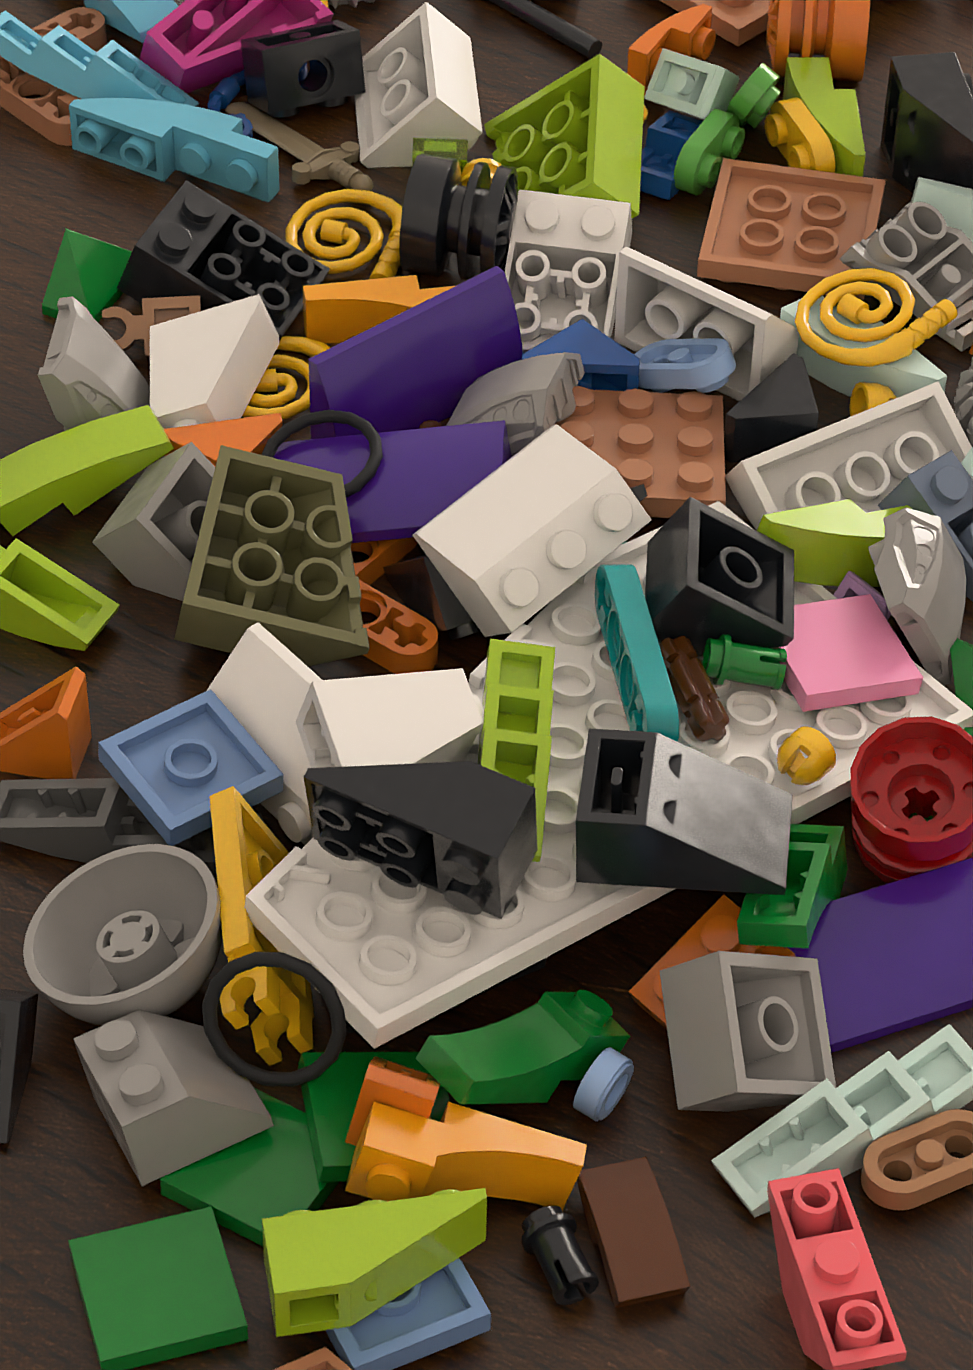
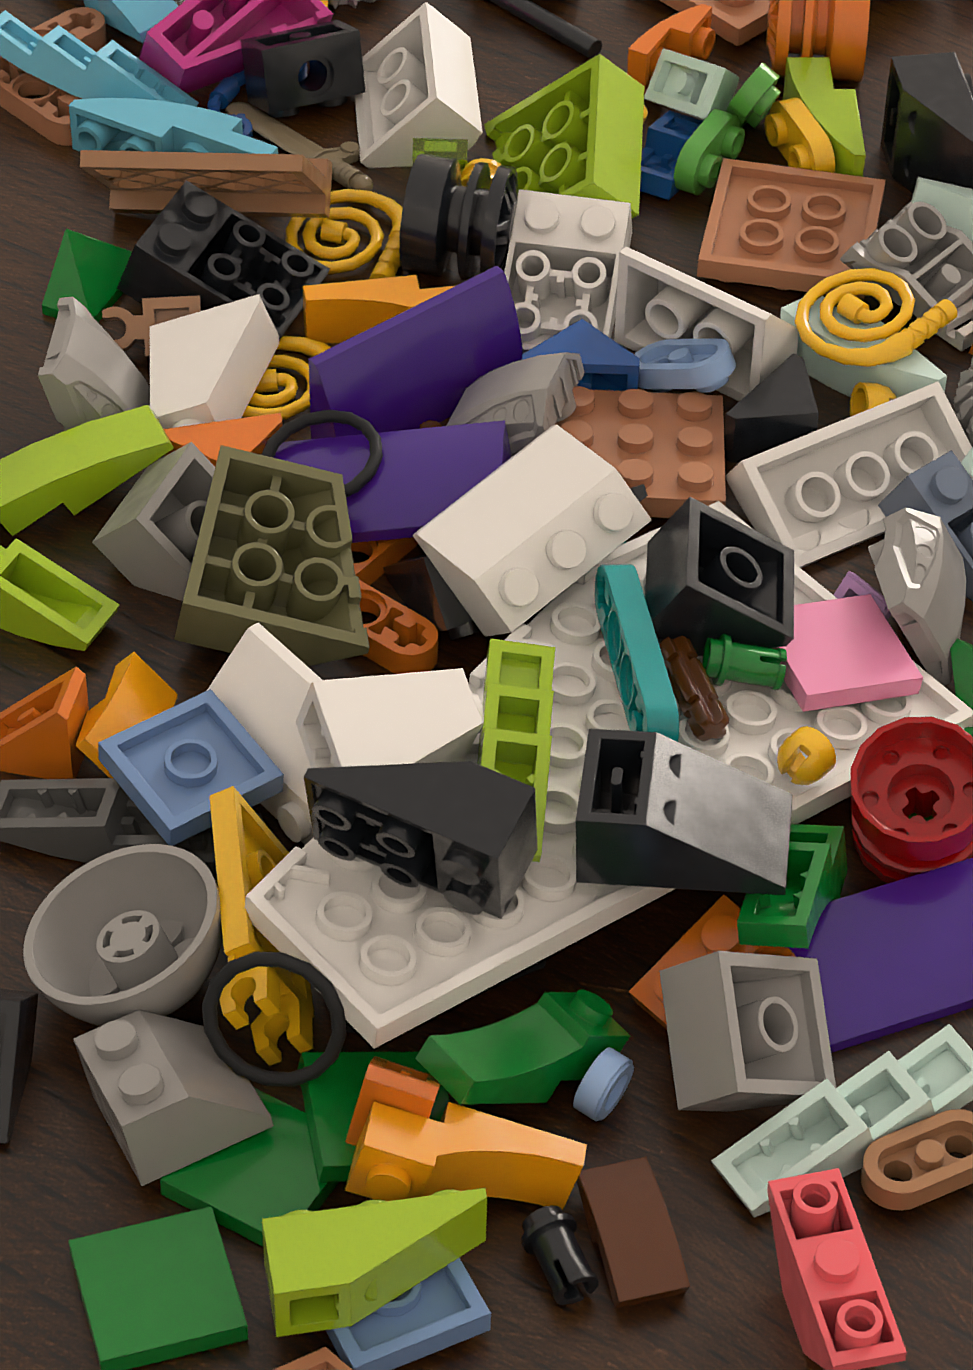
(132, 697): none -> light orange slope
(244, 181): none -> medium nougat fence
(829, 540): lime slope -> none

